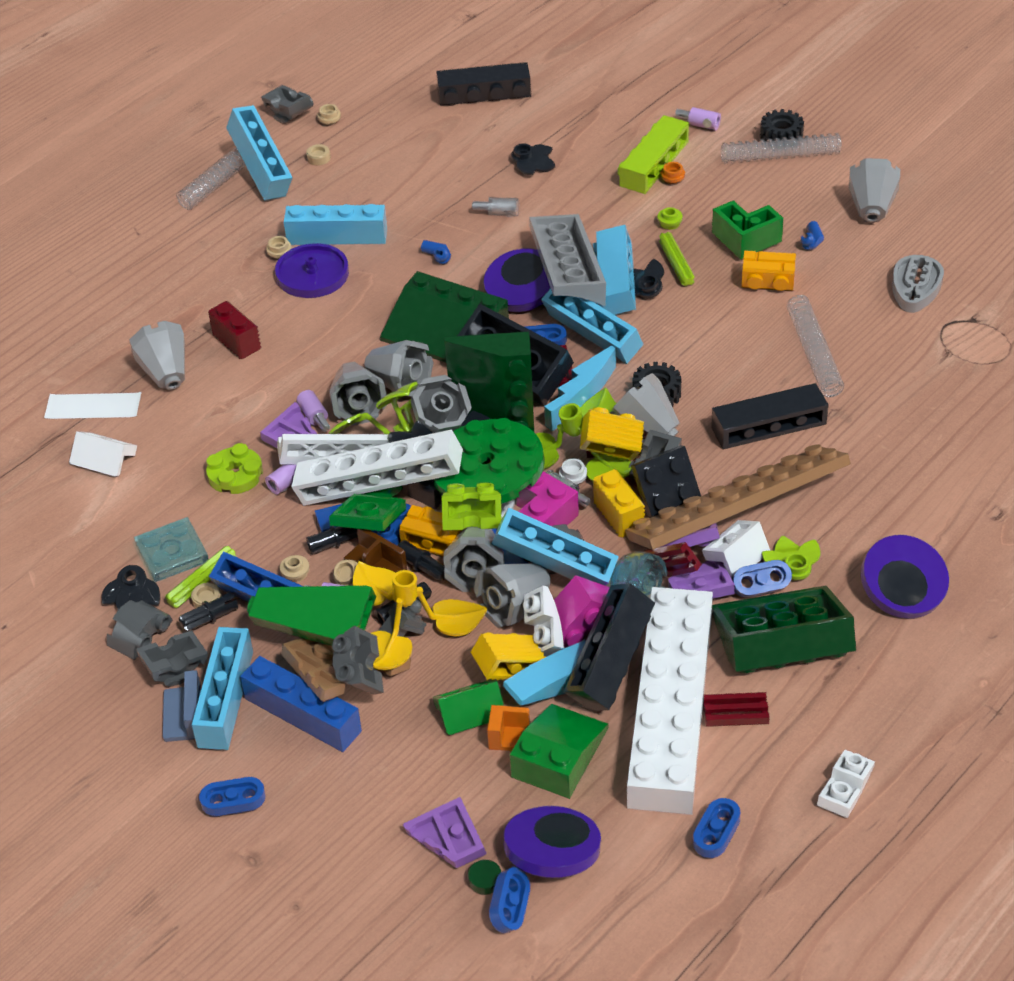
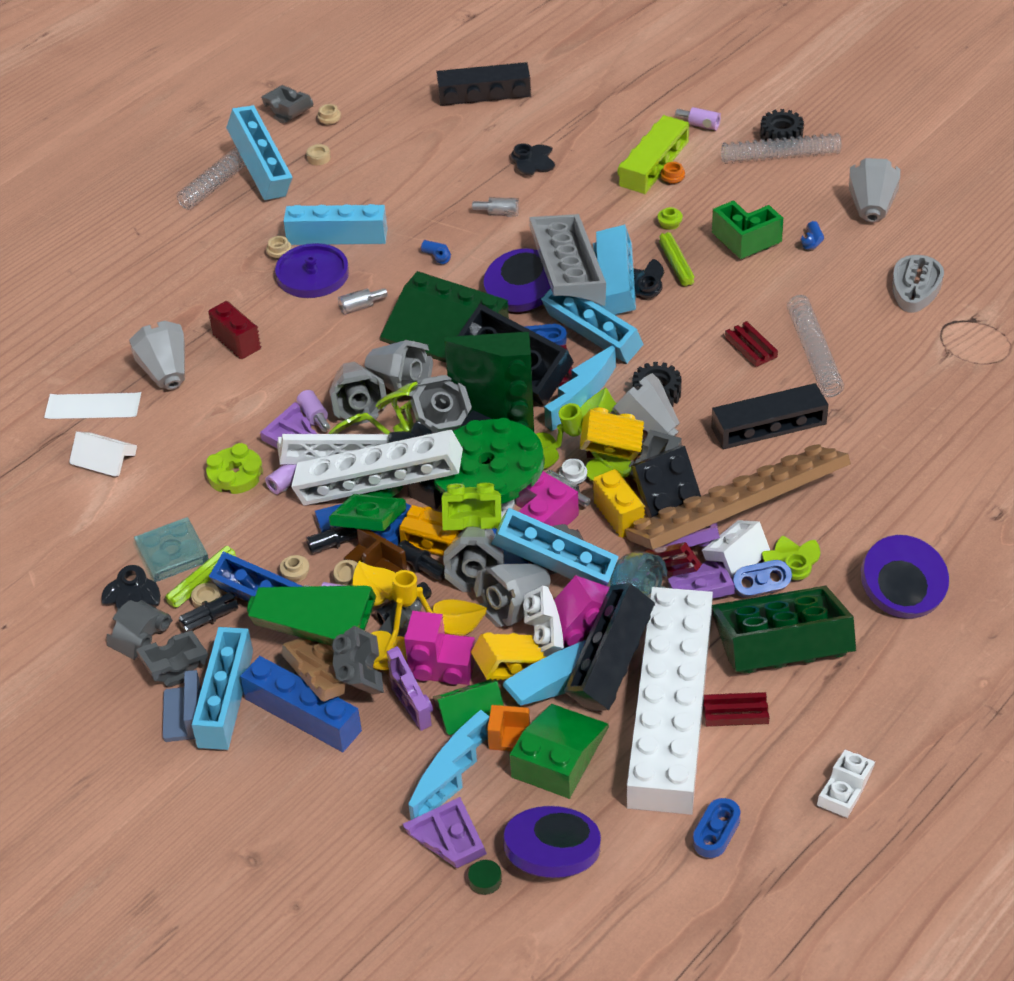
(232, 795): blue plate -> none
(359, 300): none -> clear piece
(408, 690): none -> medium lavender wing
(435, 654): none -> dark pink brick
(444, 773): none -> medium azure slope
(509, 900): blue plate -> none
(754, 341): none -> dark red tile
(768, 270): light orange brick -> none

